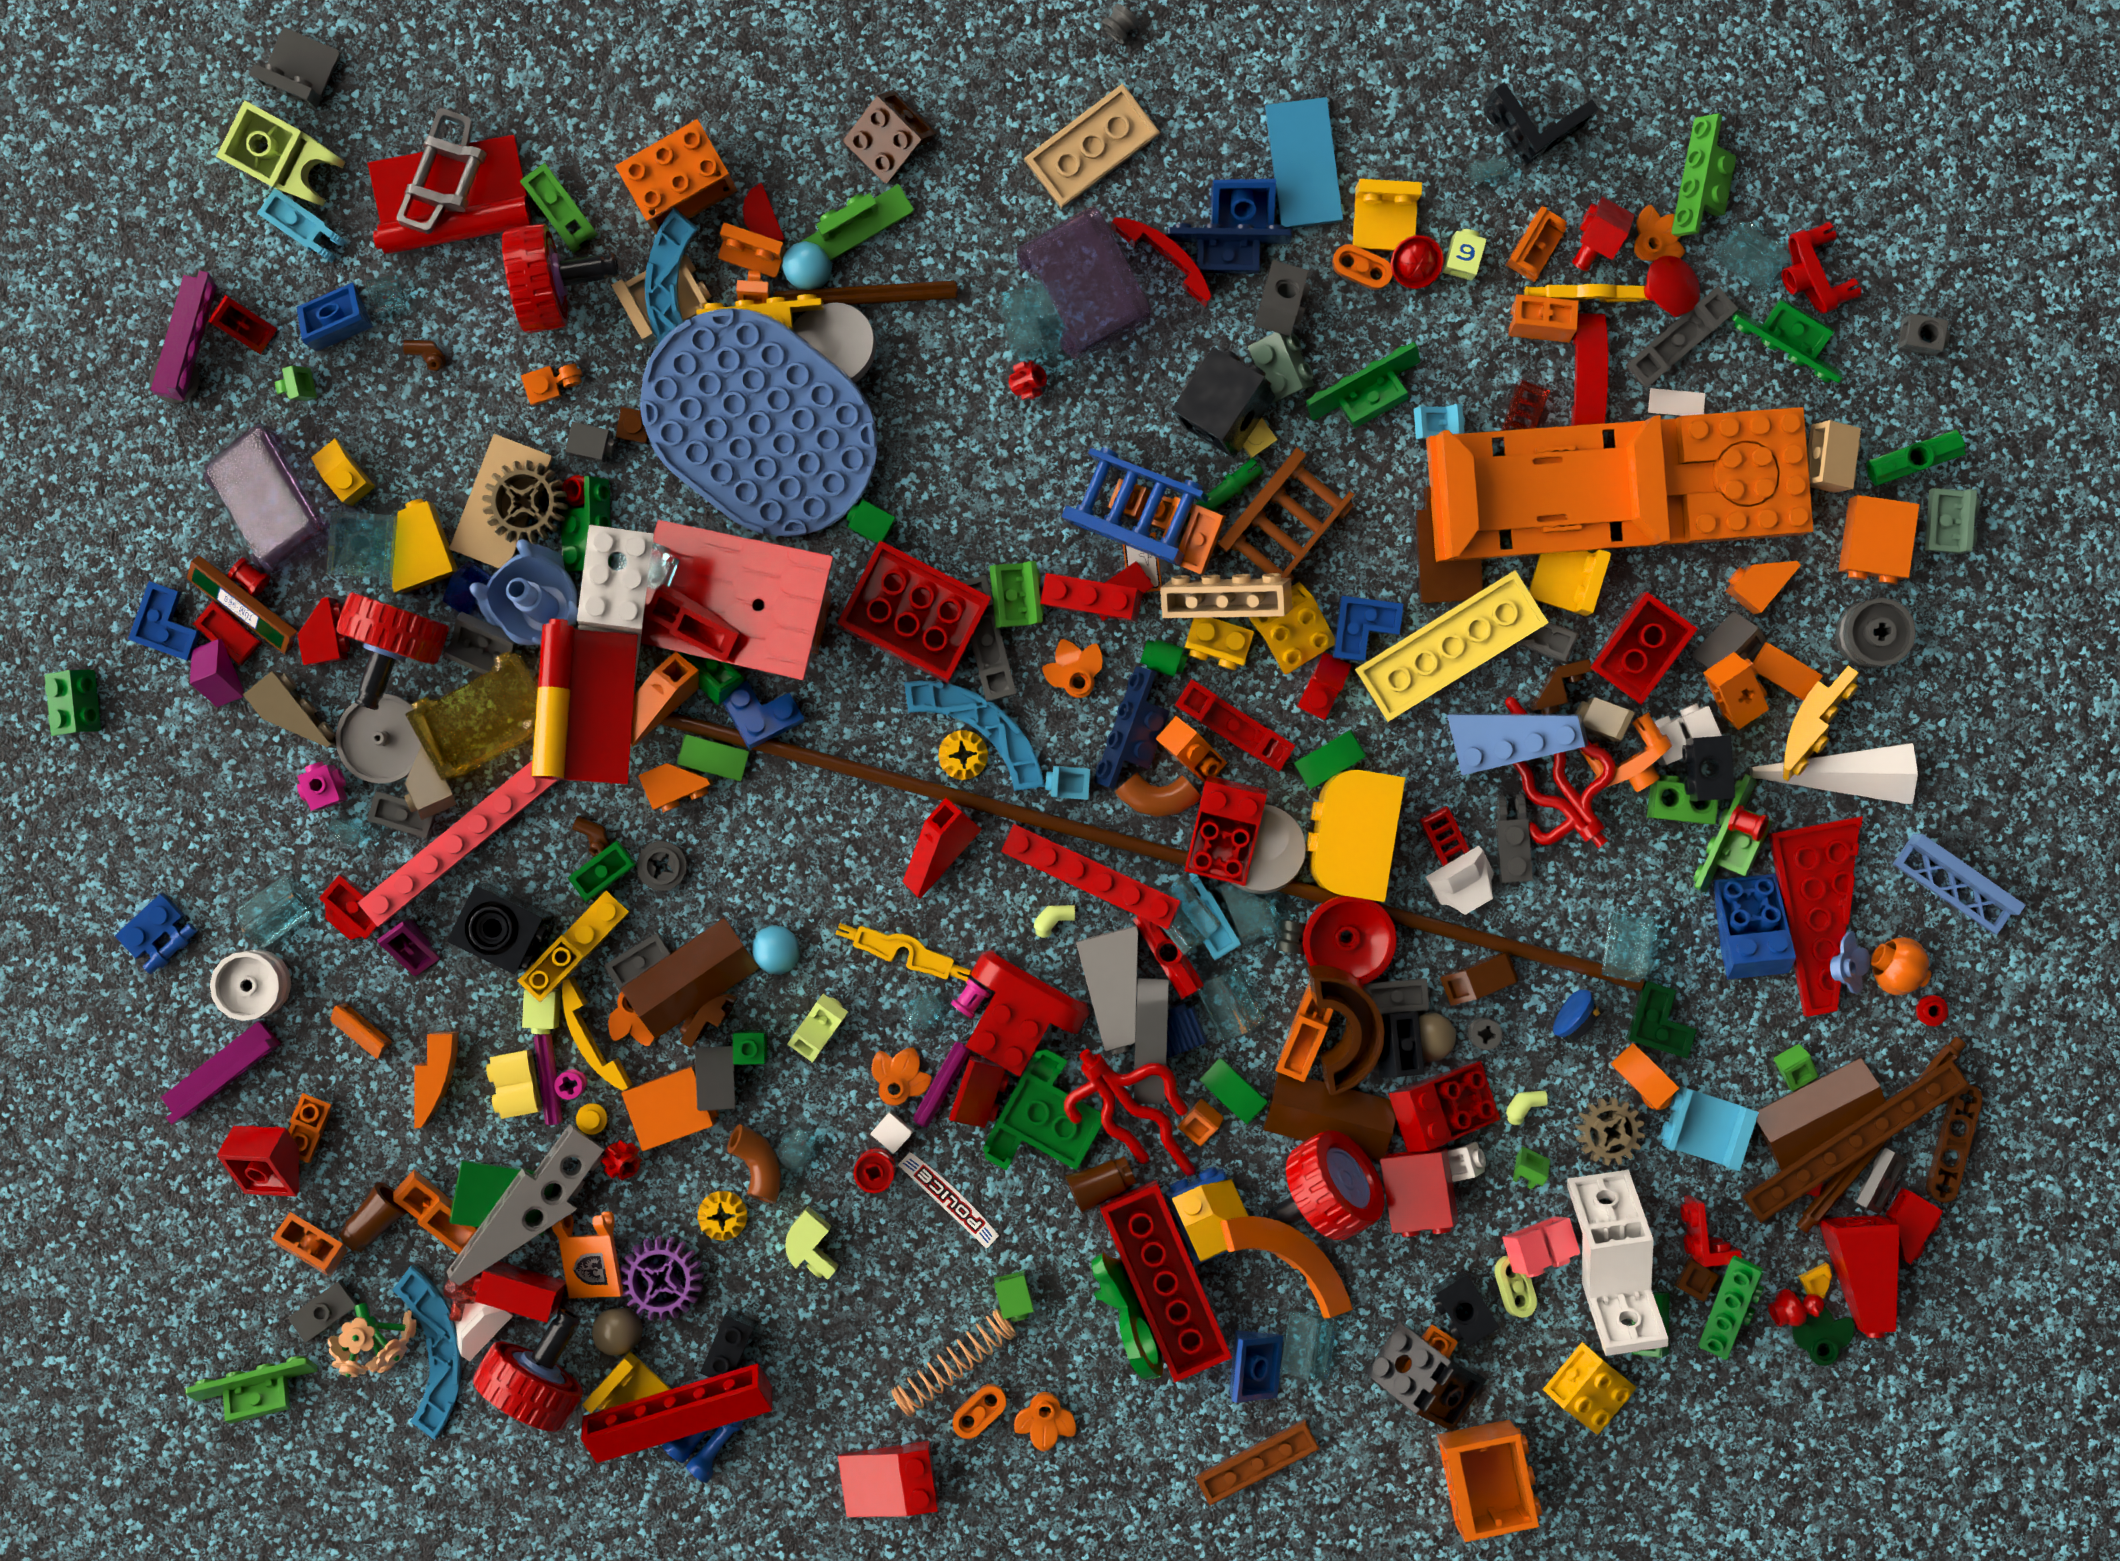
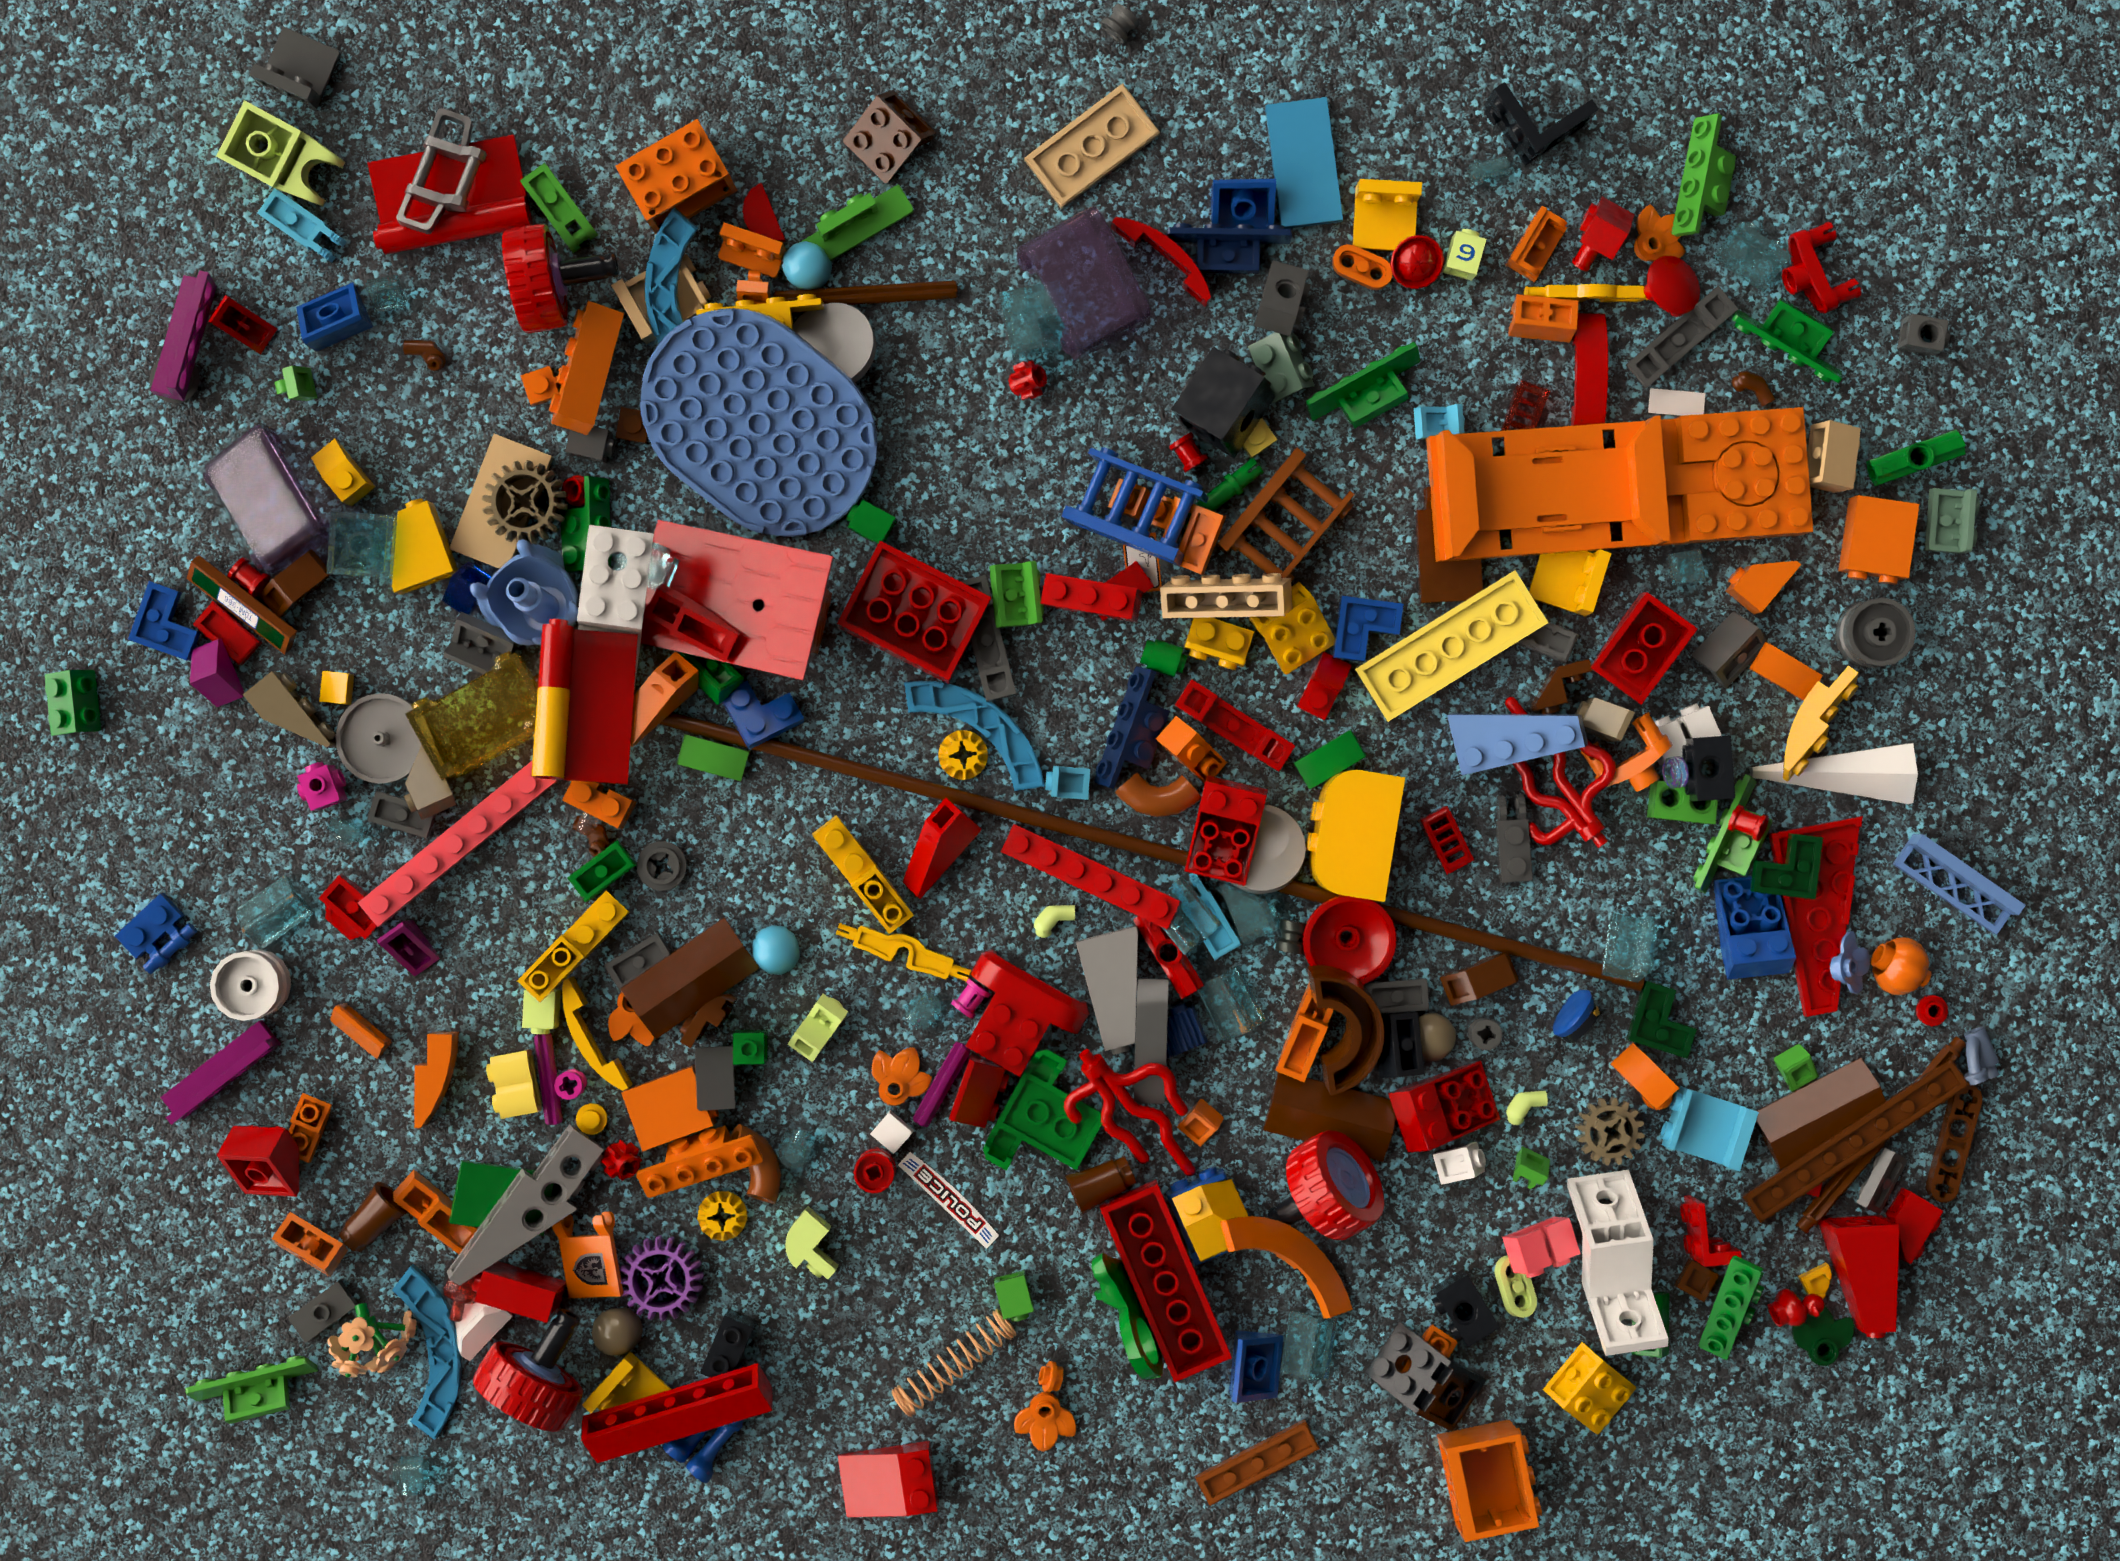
(294, 583): none -> reddish brown slope
(319, 636): red slope -> none
(336, 687): none -> yellow slope
(390, 636): red wheel -> none
(411, 1474): none -> clear light blue plate
(521, 932): black brick -> none
(587, 367): none -> orange brick
(598, 806): none -> orange piece
(671, 783): orange slope -> none
(699, 1159): none -> orange bracket
(863, 874): none -> yellow slope
(980, 1410): orange plate -> none
(1051, 1377): none -> orange plate
(1072, 664): orange plate -> none
(1188, 452): none -> red bush
(1234, 1091): green slope -> none
(1419, 1192): red brick -> none
(1463, 882): white slope -> none
(1675, 772): none -> clear light blue tile
(1686, 567): none -> clear light blue plate
(1737, 690): orange brick -> none
(1754, 383): none -> reddish brown arm
(1798, 874): none -> dark green plate
(1980, 1056): none -> sand blue plant

